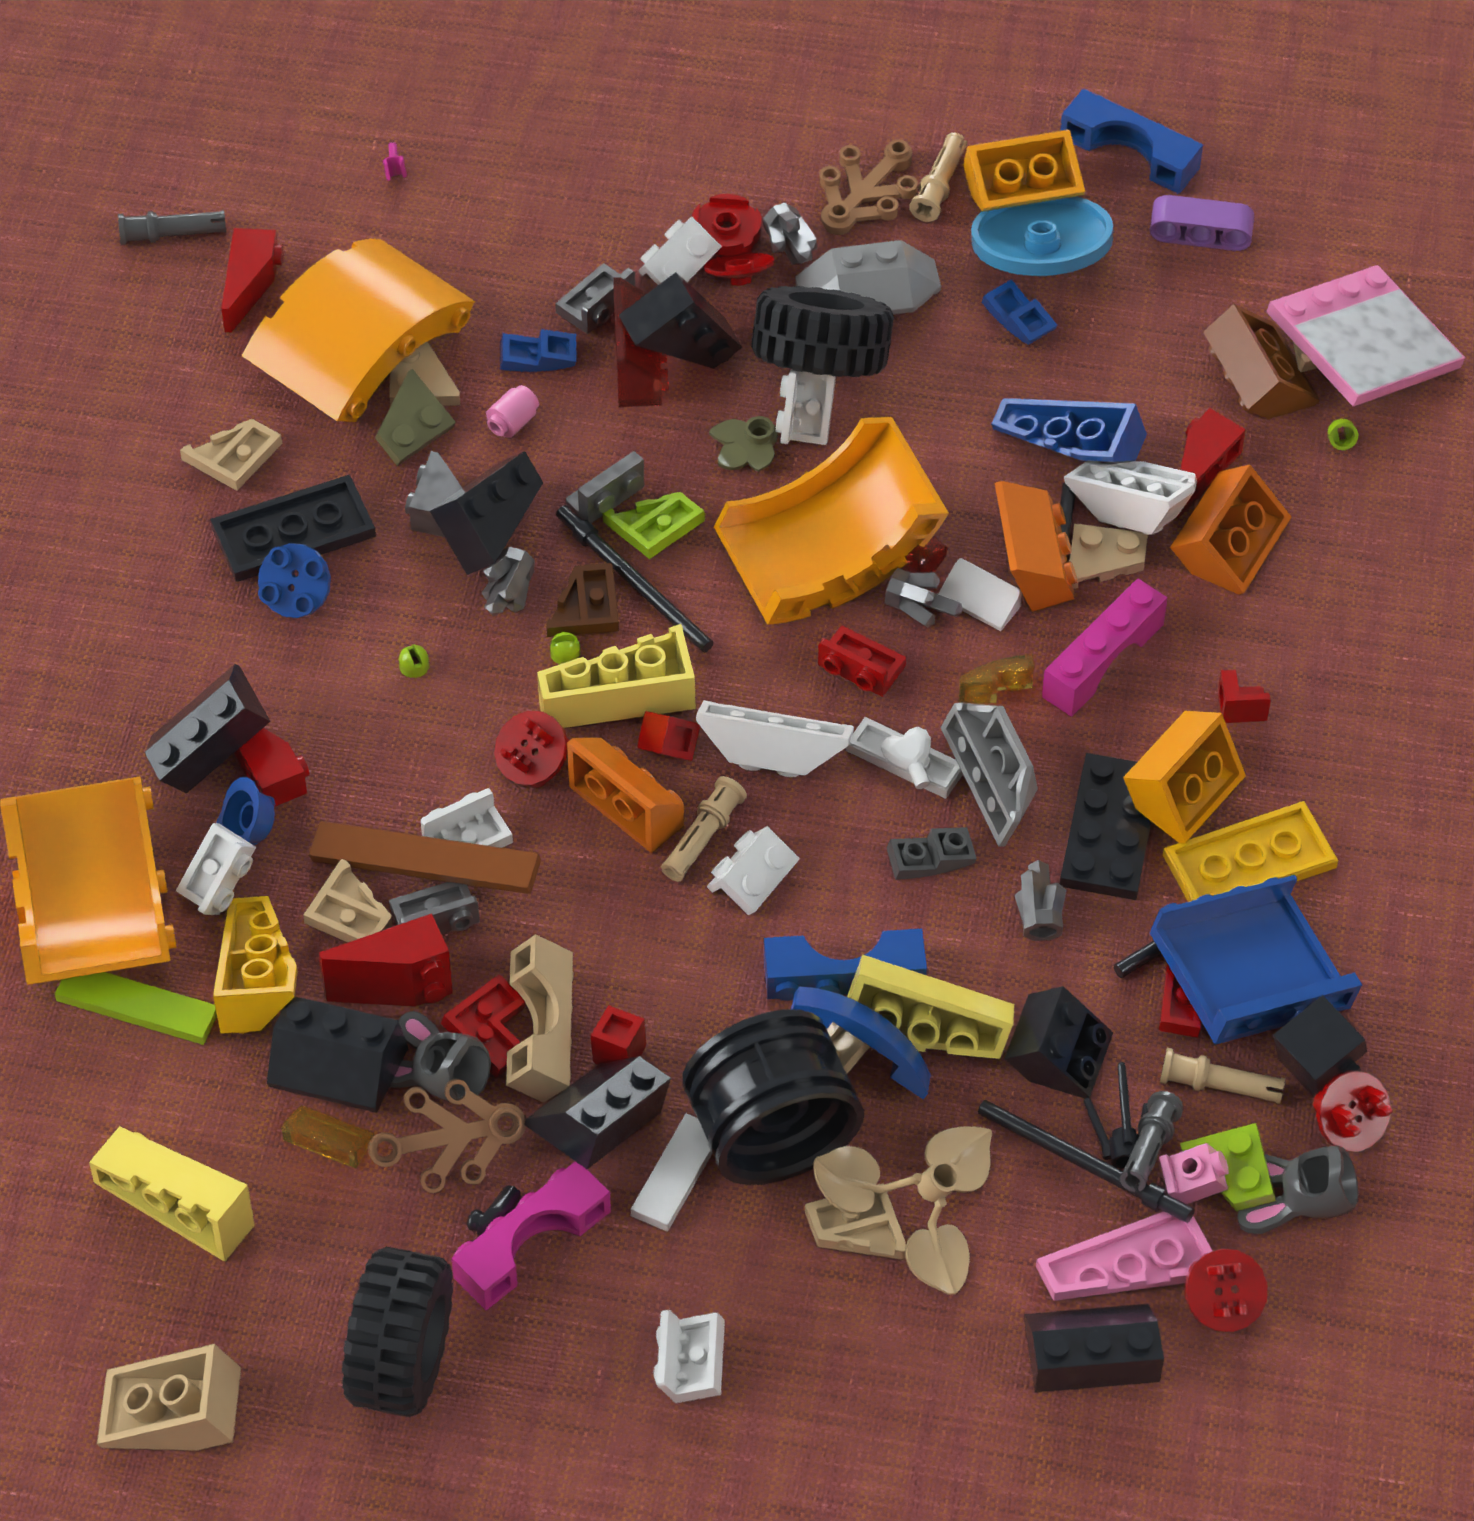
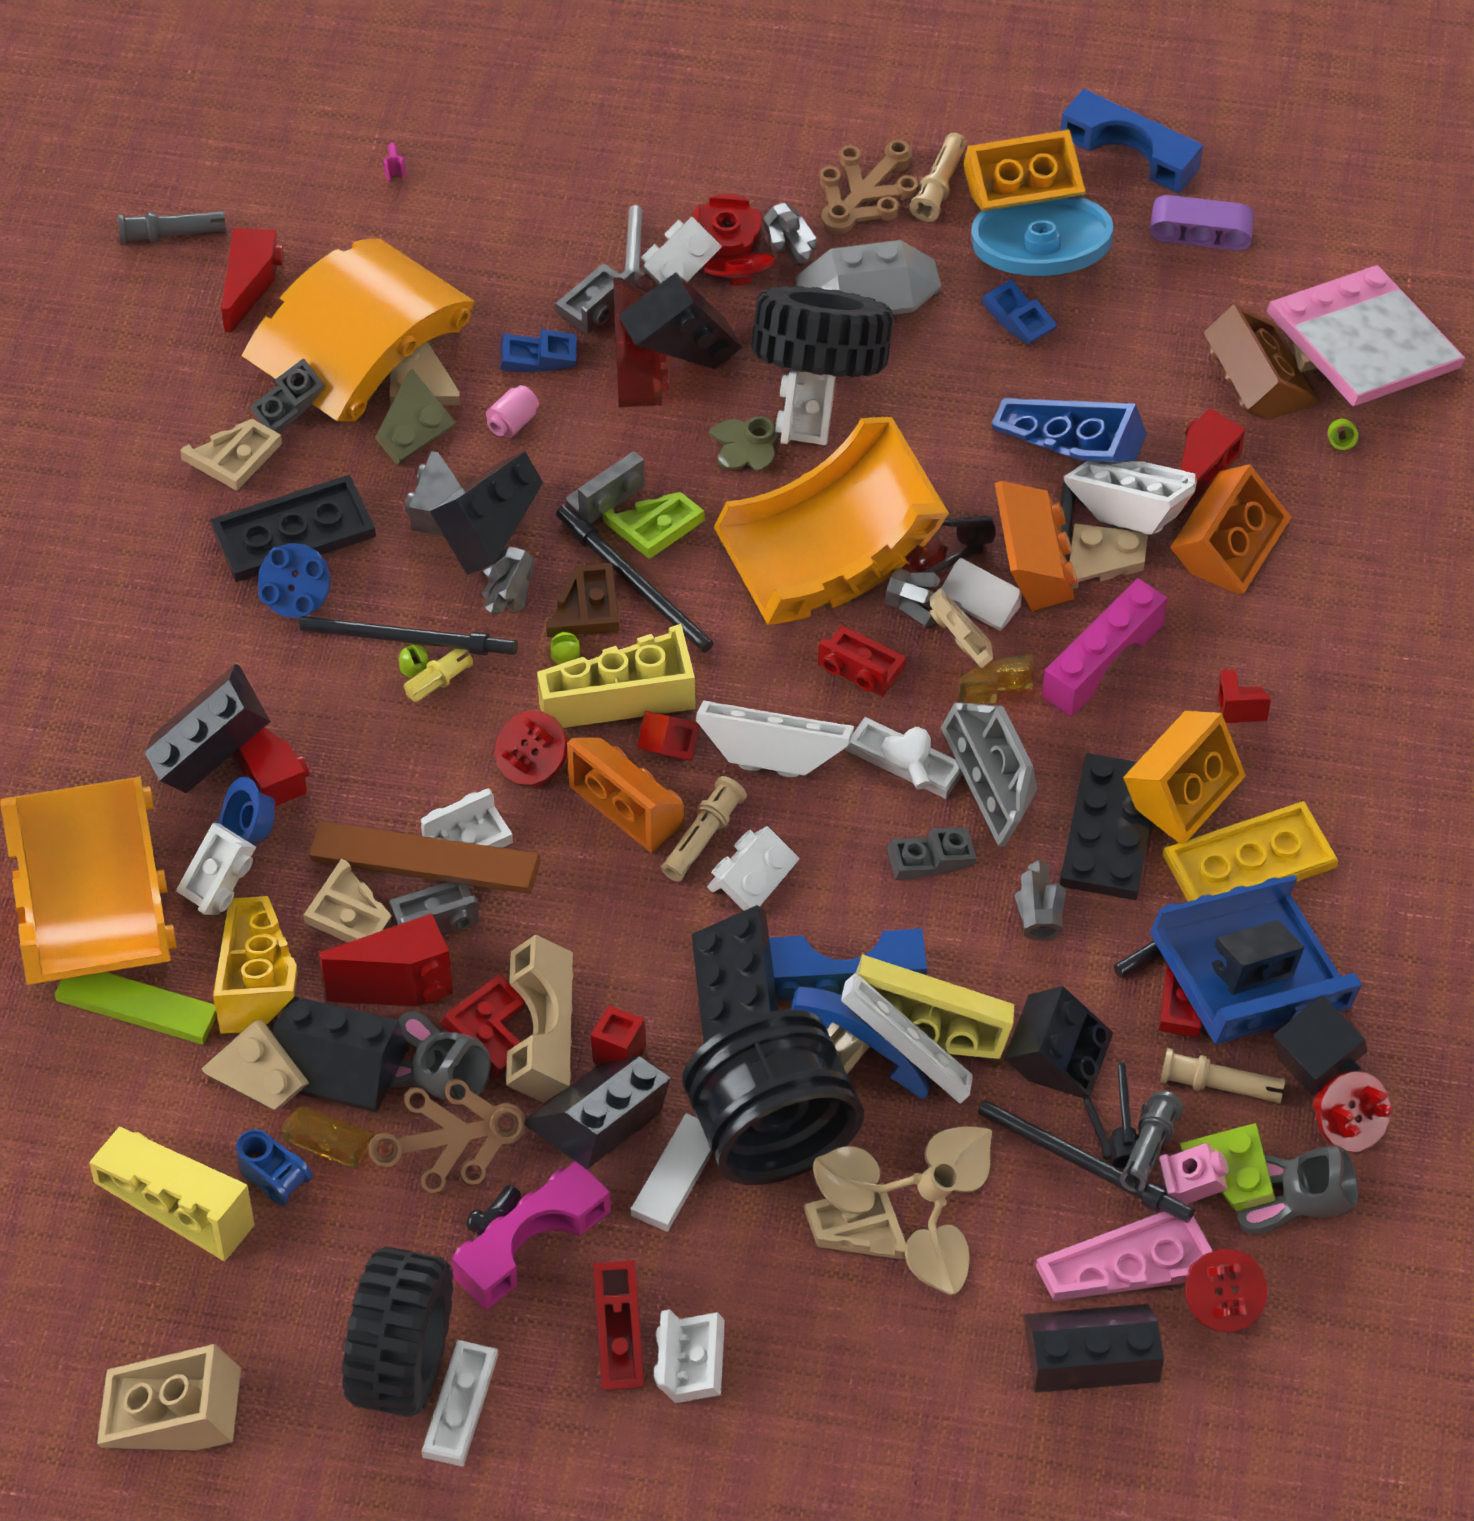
(258, 1067): none -> tan wing
(276, 1171): none -> blue piece
(290, 398): none -> dark grey slope
(437, 674): none -> light yellow axle
(460, 1403): none -> white tile
(477, 643): none -> black bar
(618, 1324): none -> red slope
(634, 239): none -> light grey bar
(734, 970): none -> black plate
(907, 1038): none -> white tile
(967, 634): none -> tan wing
(970, 531): none -> black plant
(1257, 956): none -> black hinge

